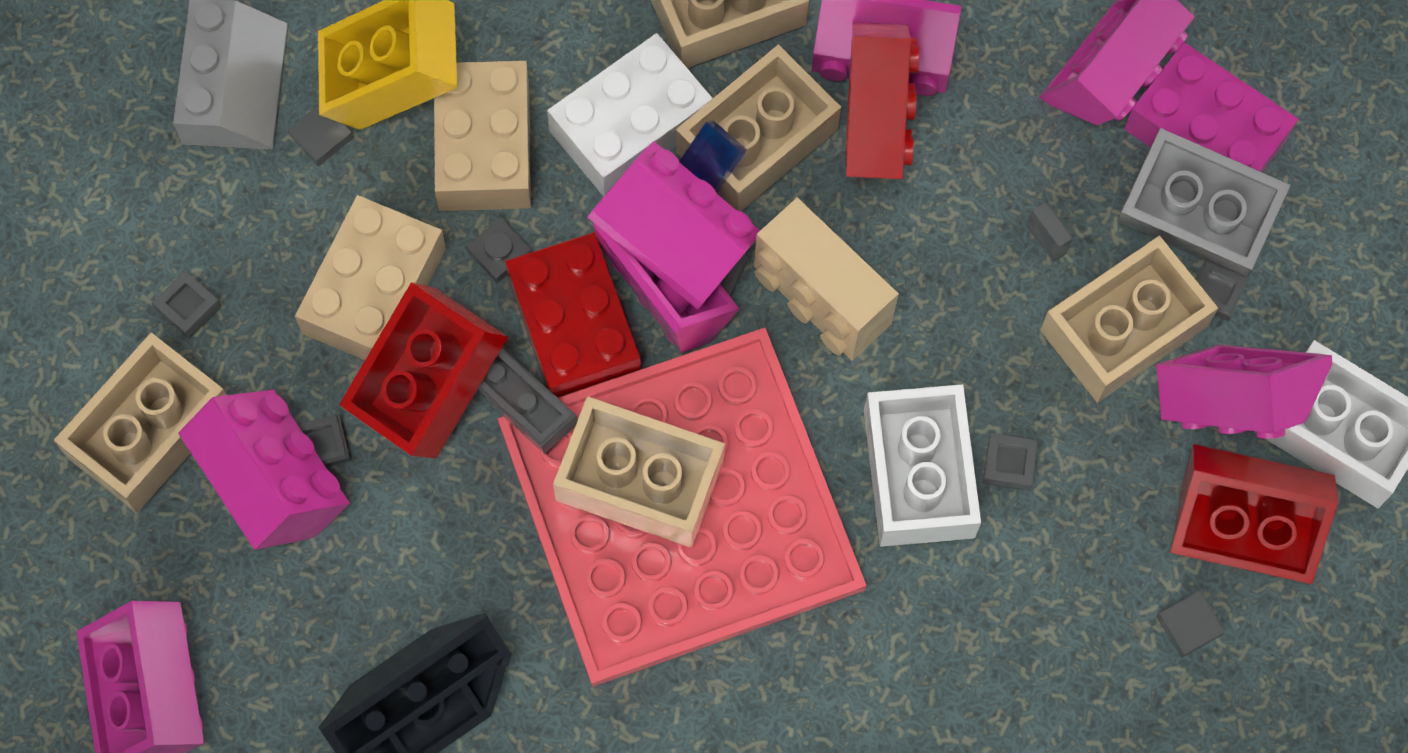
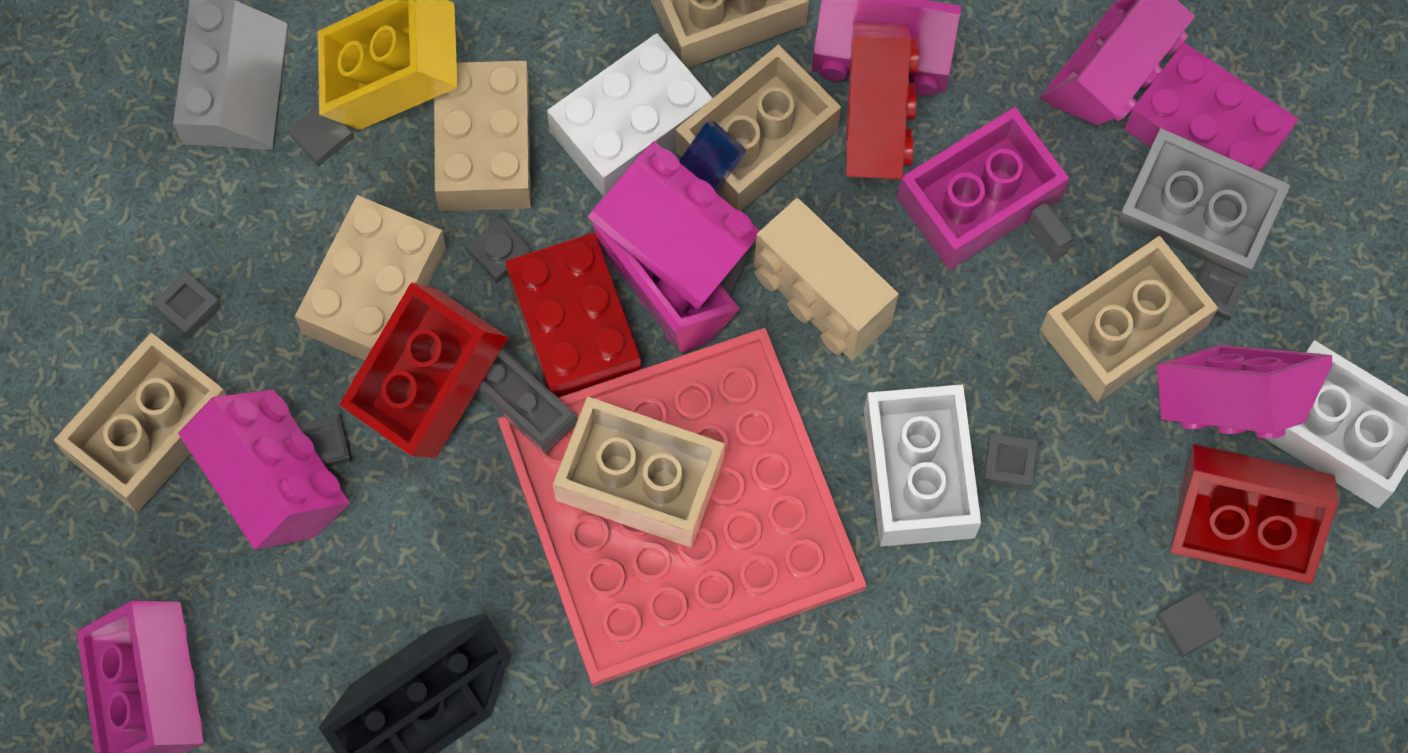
(981, 187): none -> dark pink brick

